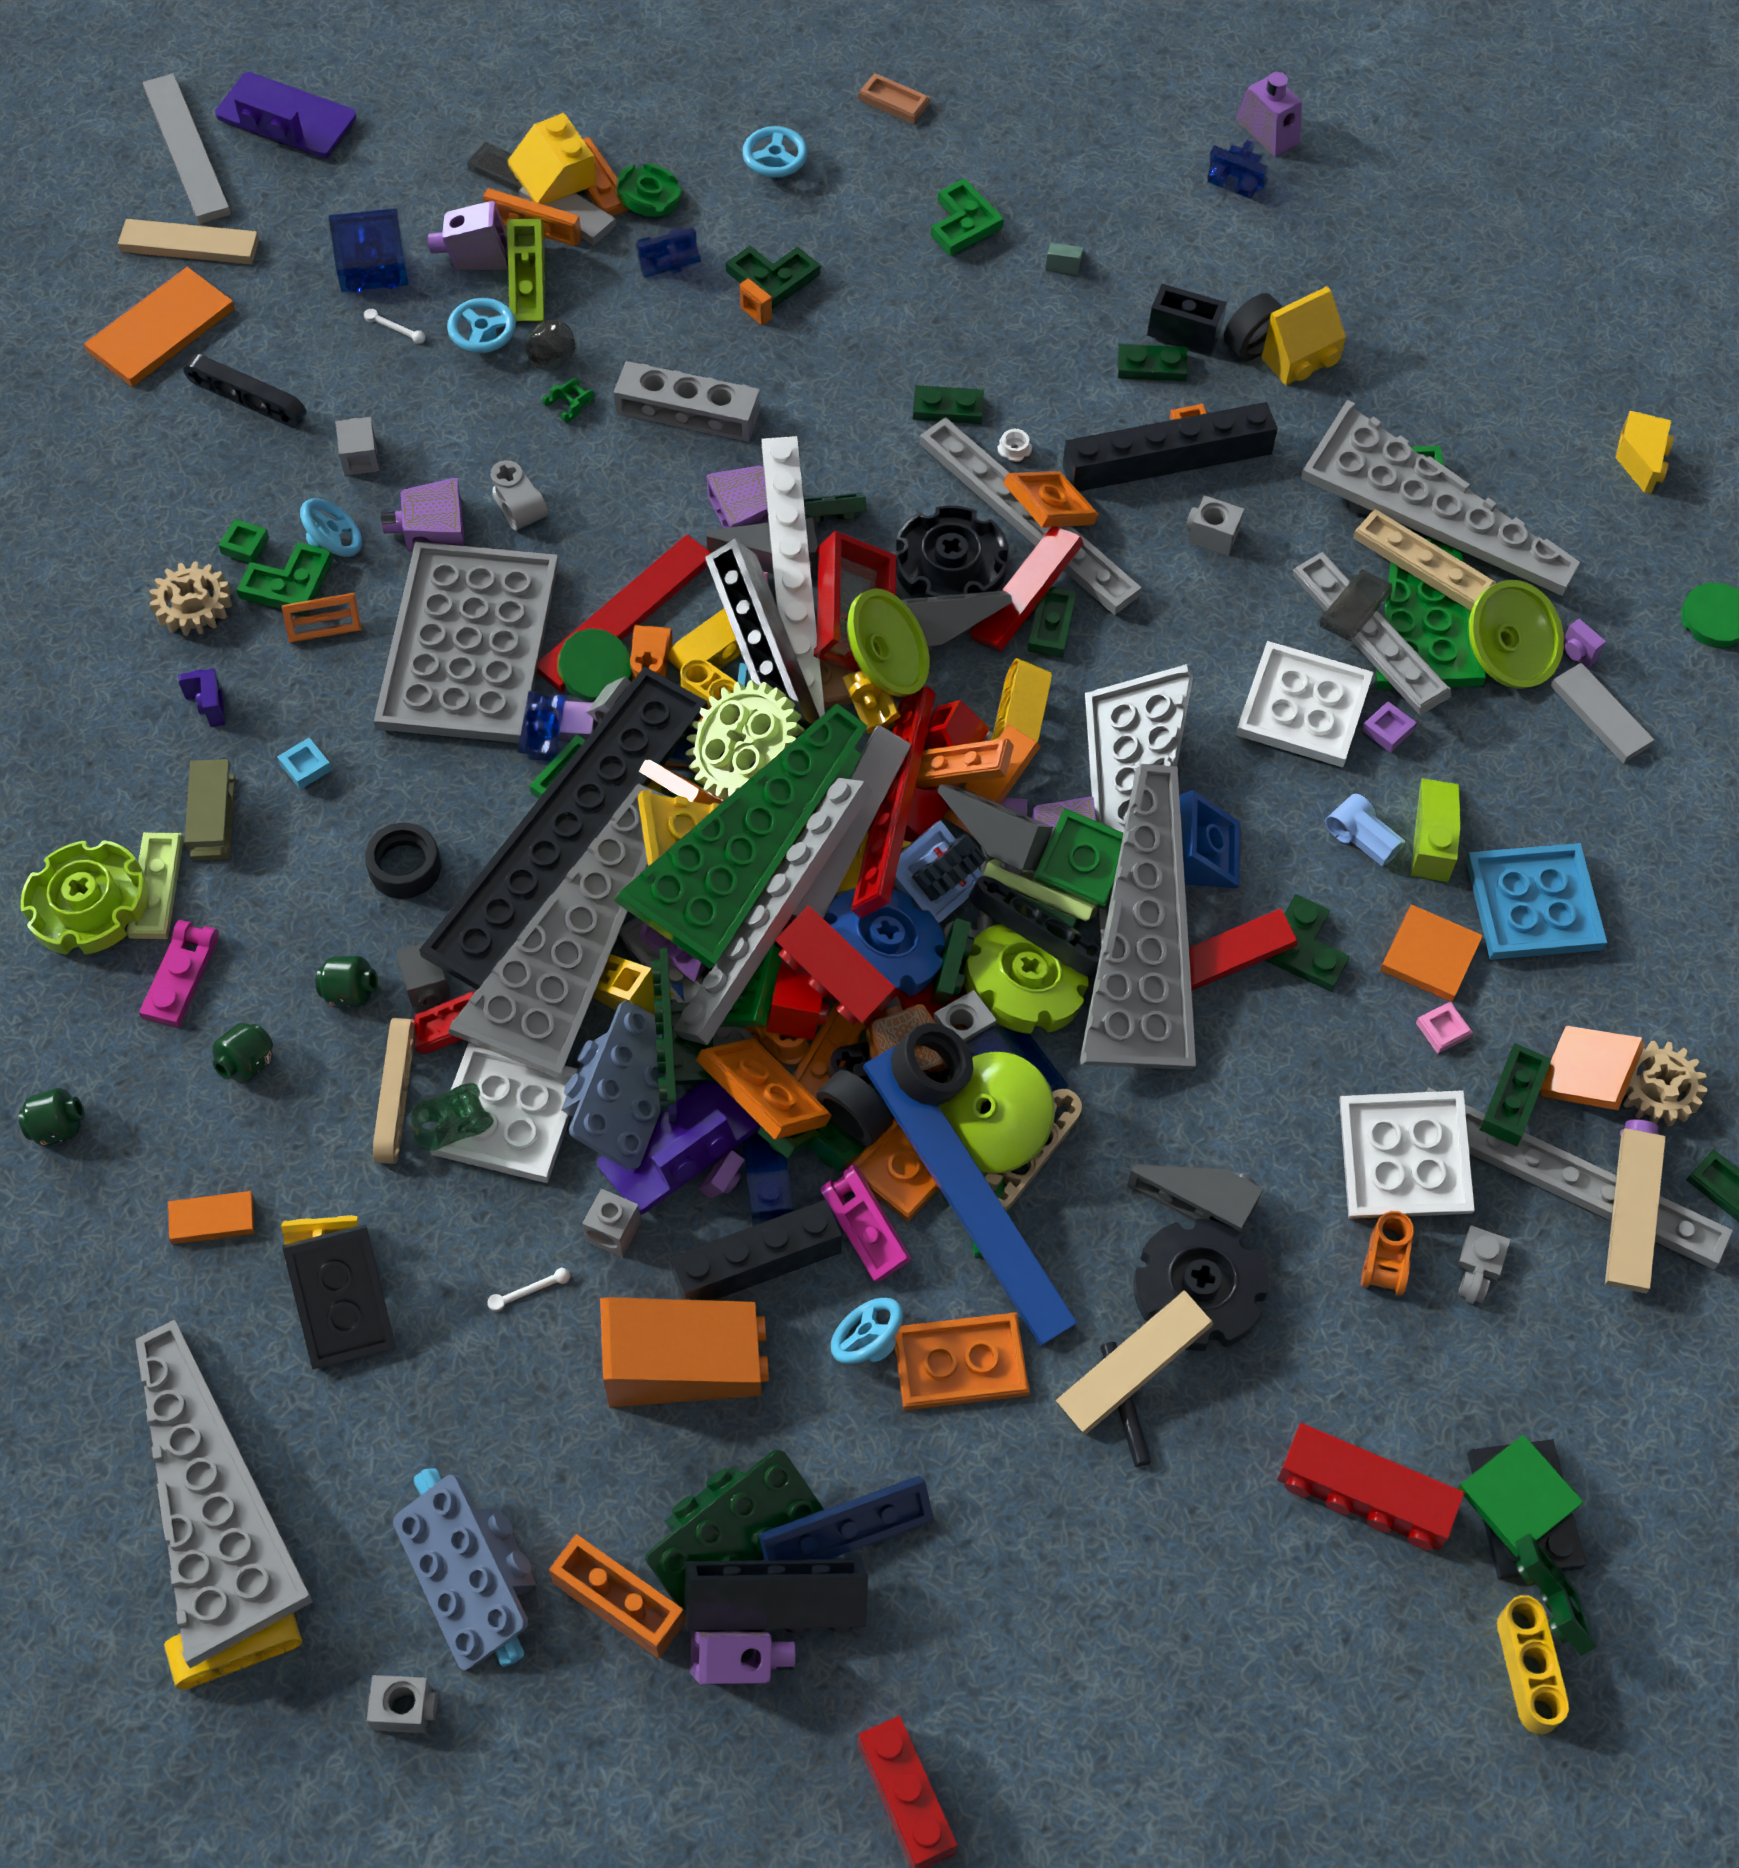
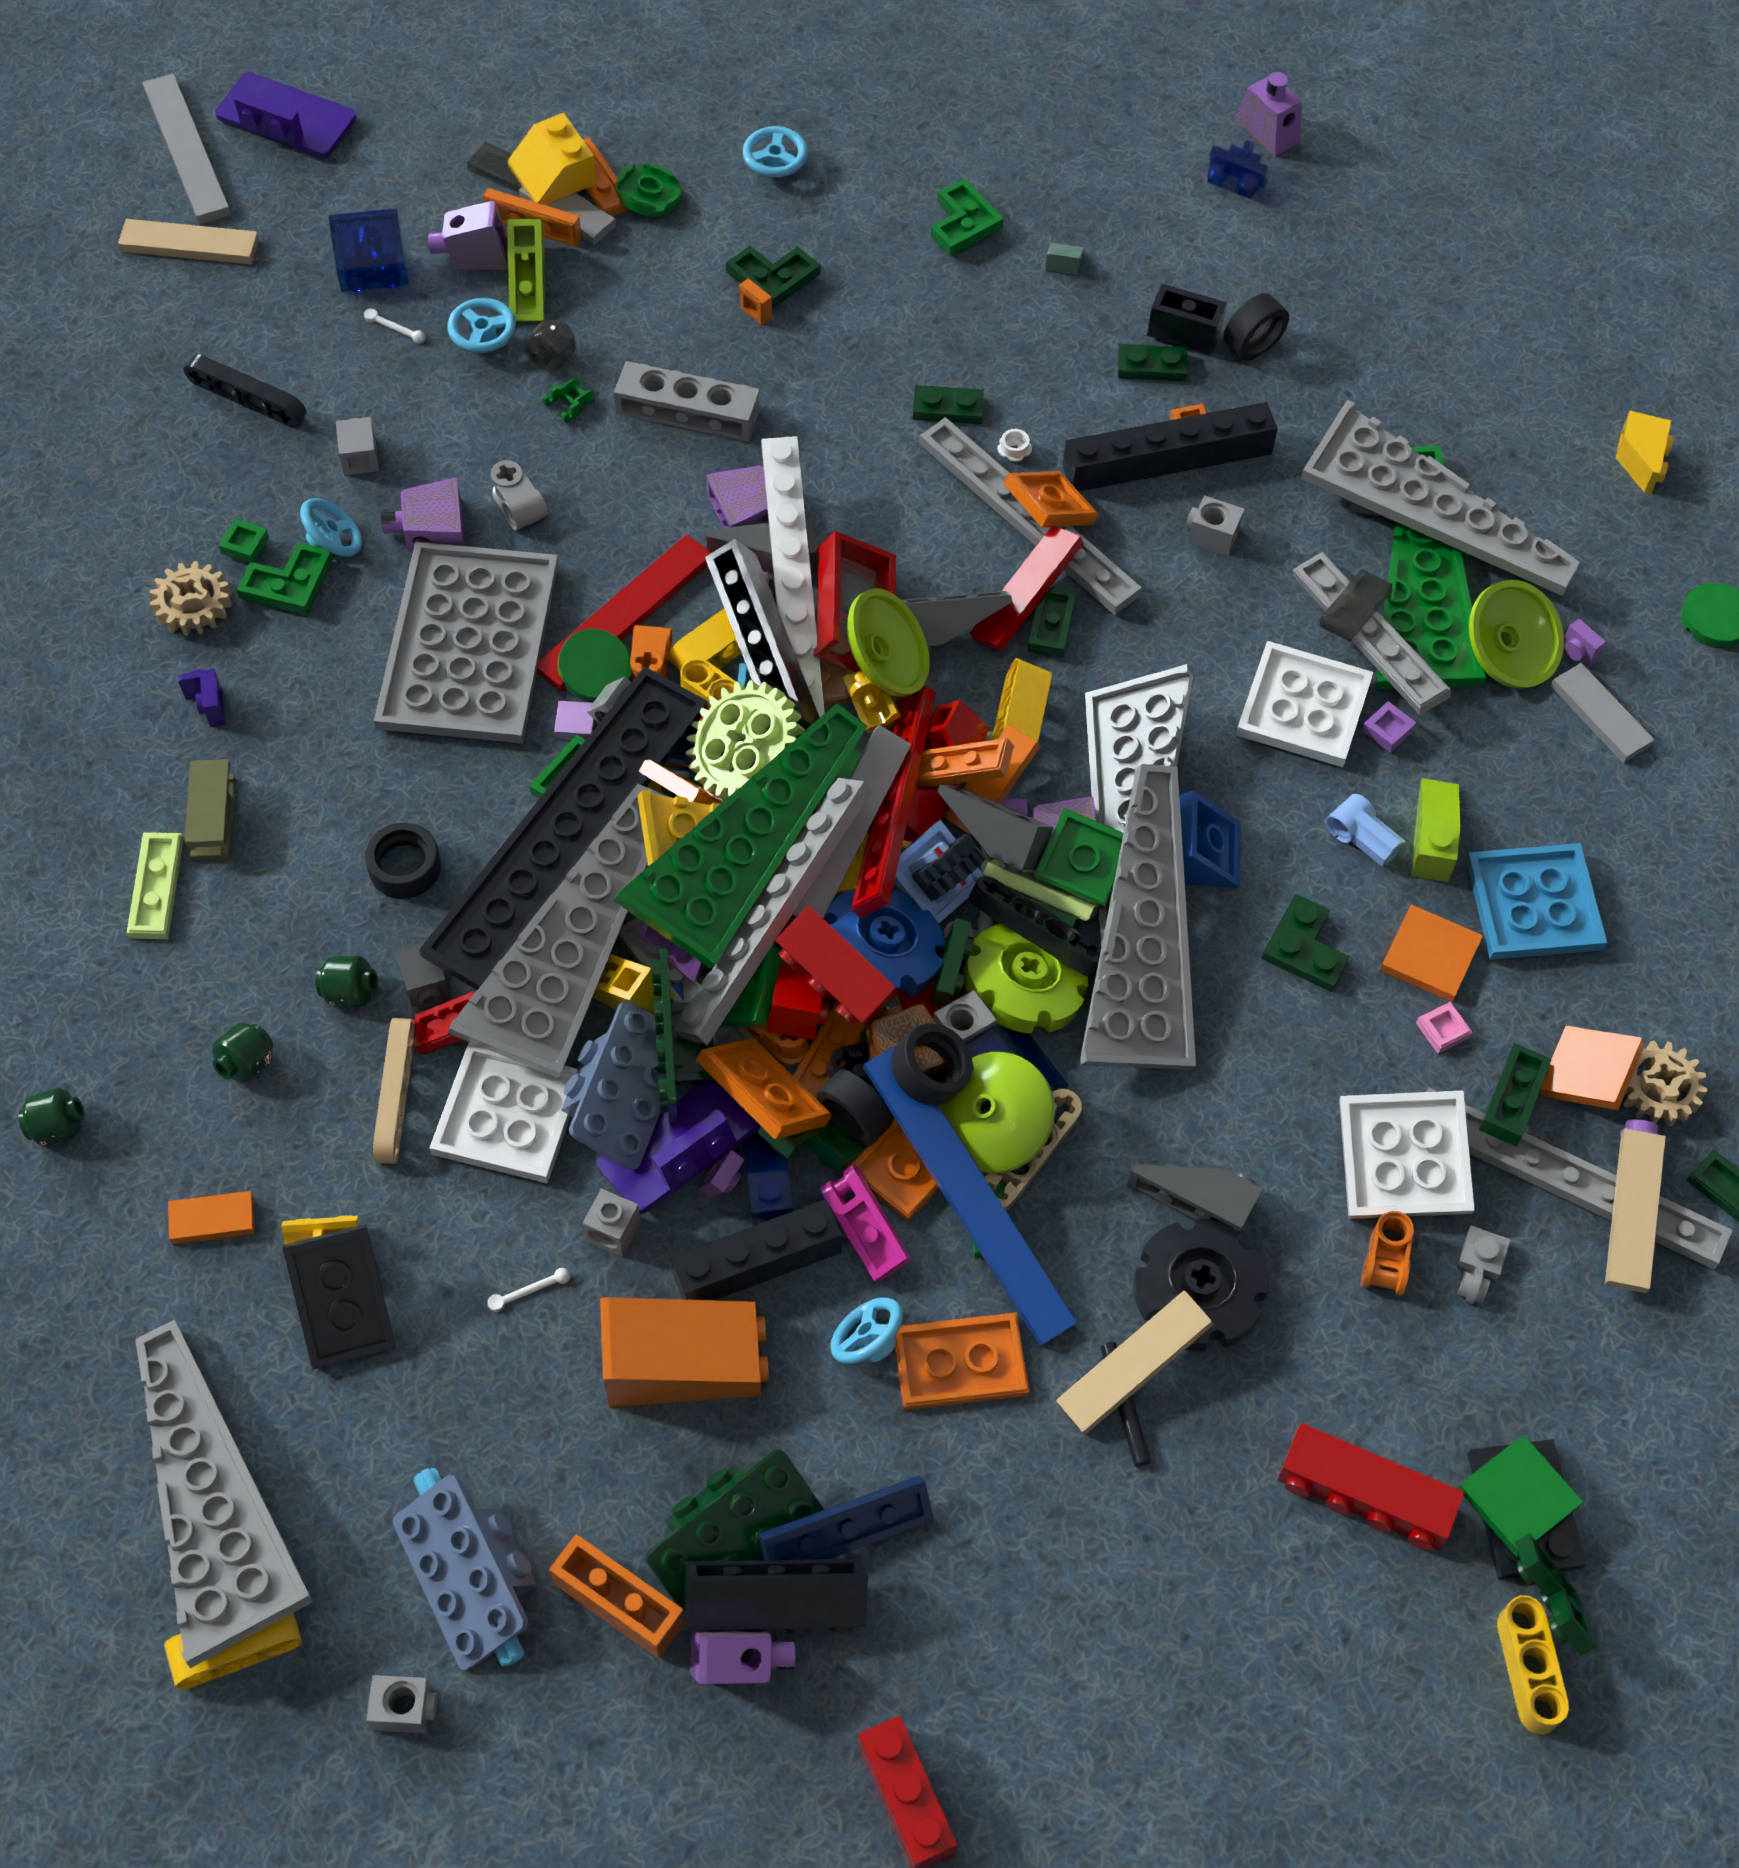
(85, 897): lime piece -> none
(159, 326): orange tile -> none
(179, 974): dark pink plate -> none
(290, 622): orange tile -> none
(304, 763): medium azure plate -> none
(452, 1115): clear green piece -> none
(541, 726): clear blue hips -> none
(668, 252): clear blue hips -> none
(844, 505): dark green plate -> none
(894, 98): nougat tile -> none
(950, 553): black piece -> none
(1240, 948): red tile -> none
(1304, 337): yellow slope -> none
(1422, 559): tan tile -> none

